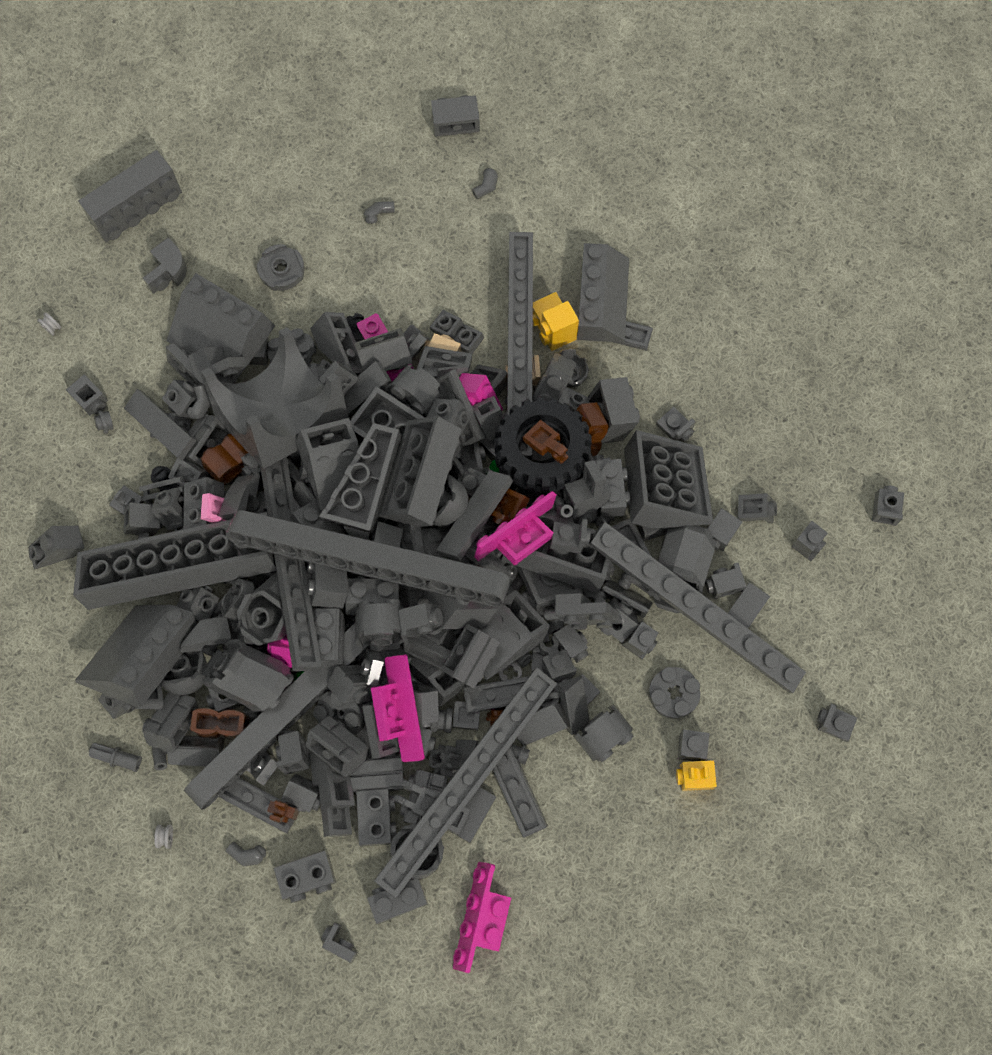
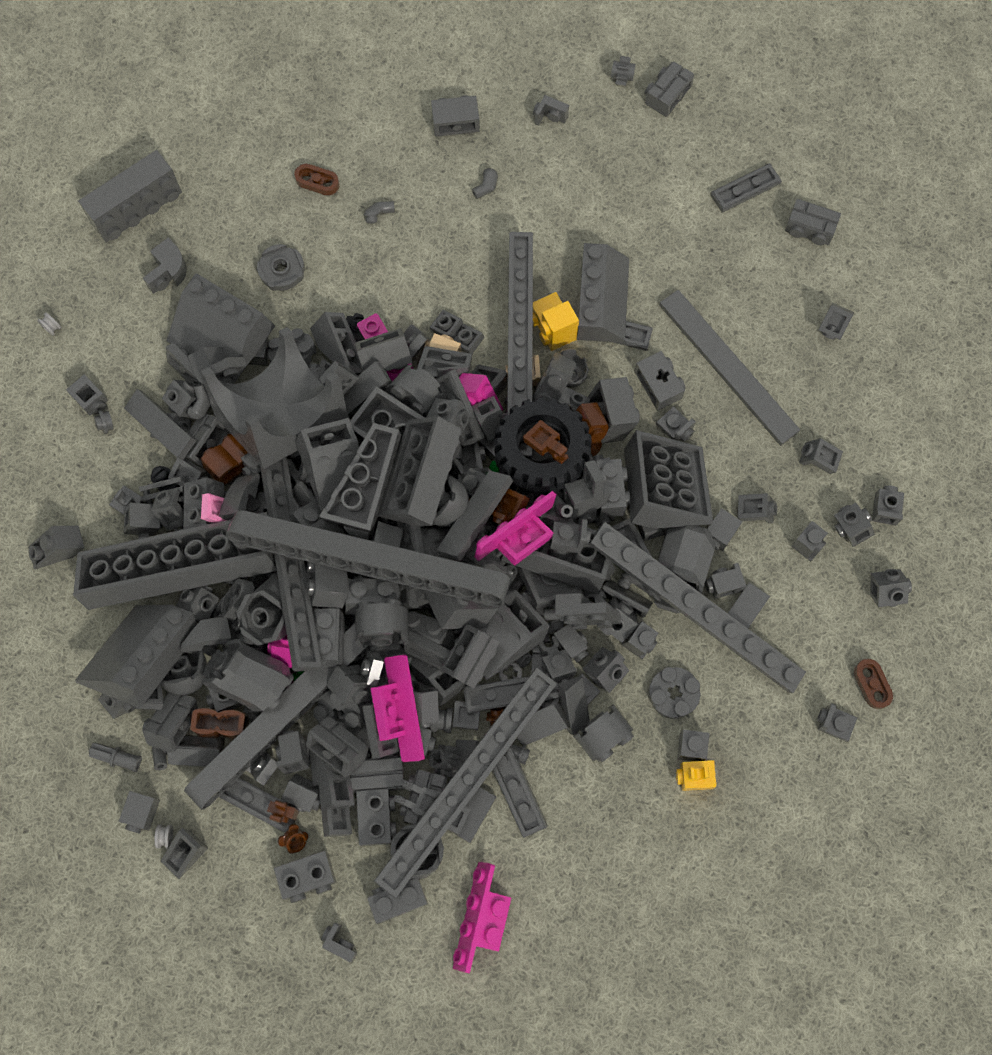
(138, 812): none -> dark grey brick
(183, 852): none -> dark grey slope
(246, 857): dark grey arm -> none
(298, 843): none -> reddish brown plate
(318, 179): none -> reddish brown plate
(420, 619): dark grey brick -> none
(552, 108): none -> dark grey bracket
(606, 669): none -> dark grey brick
(623, 70): none -> dark grey gear
(660, 392): none -> dark grey brick
(669, 88): none -> dark grey brick
(729, 367): none -> dark grey tile
(746, 187): none -> dark grey tile
(812, 222): none -> dark grey brick
(821, 455): none -> dark grey bracket
(836, 321): none -> dark grey bracket
(854, 524): none -> dark grey brick
(875, 683): none -> reddish brown plate
(890, 588): none -> dark grey brick

